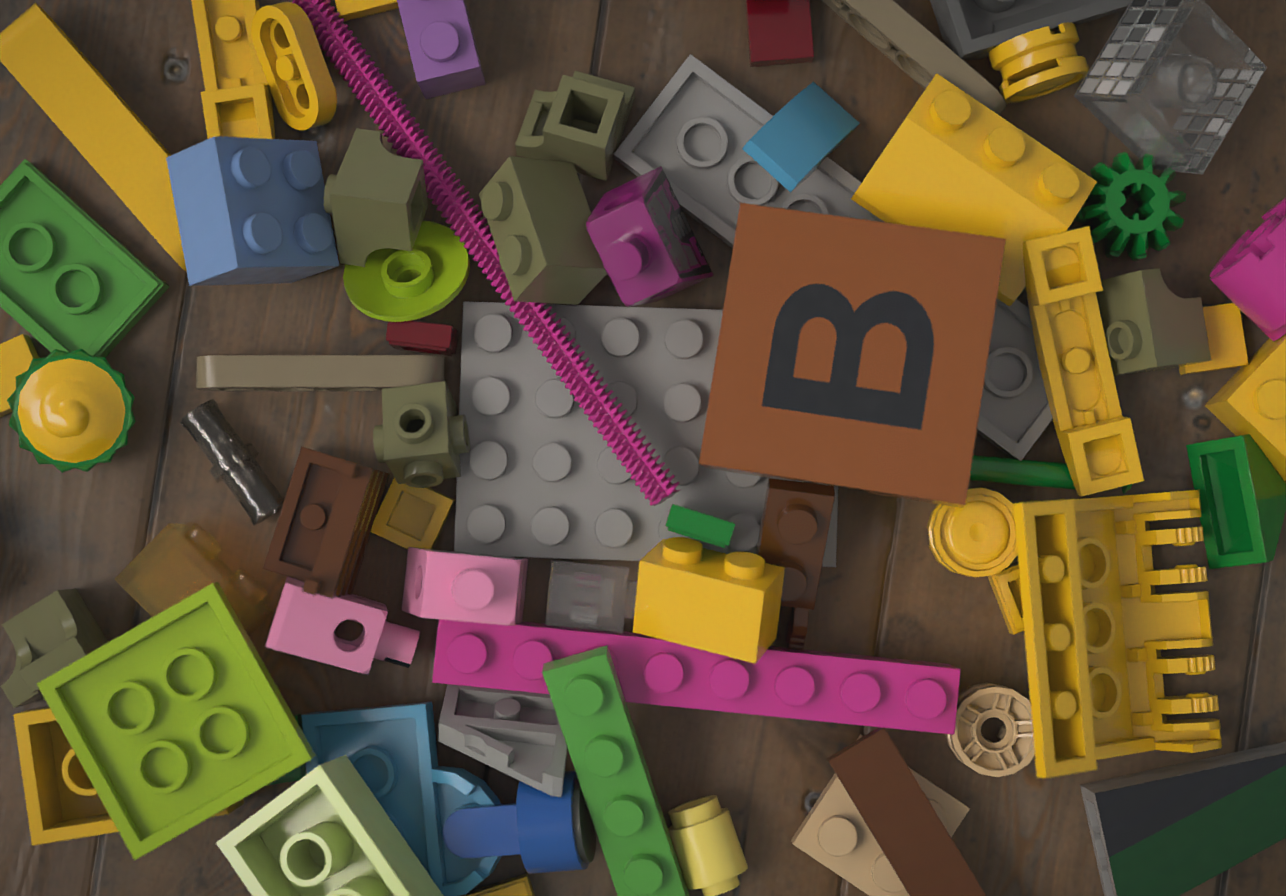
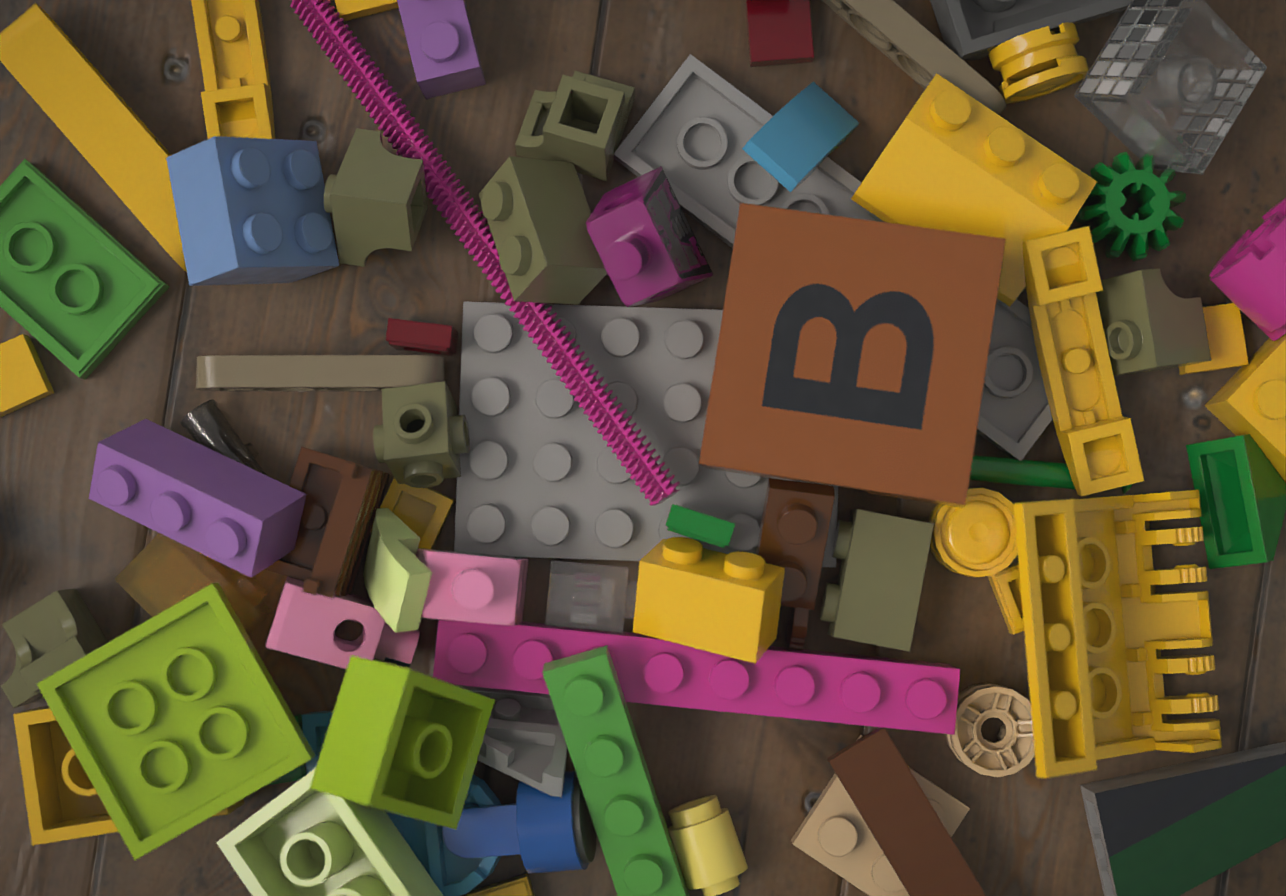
(71, 410): yellow piece -> none
(197, 497): none -> medium lavender brick
(294, 65): yellow plate -> none
(393, 573): none -> yellowish green slope
(402, 742): none -> lime brick
(410, 283): lime dish -> none
(877, 579): none -> olive brick

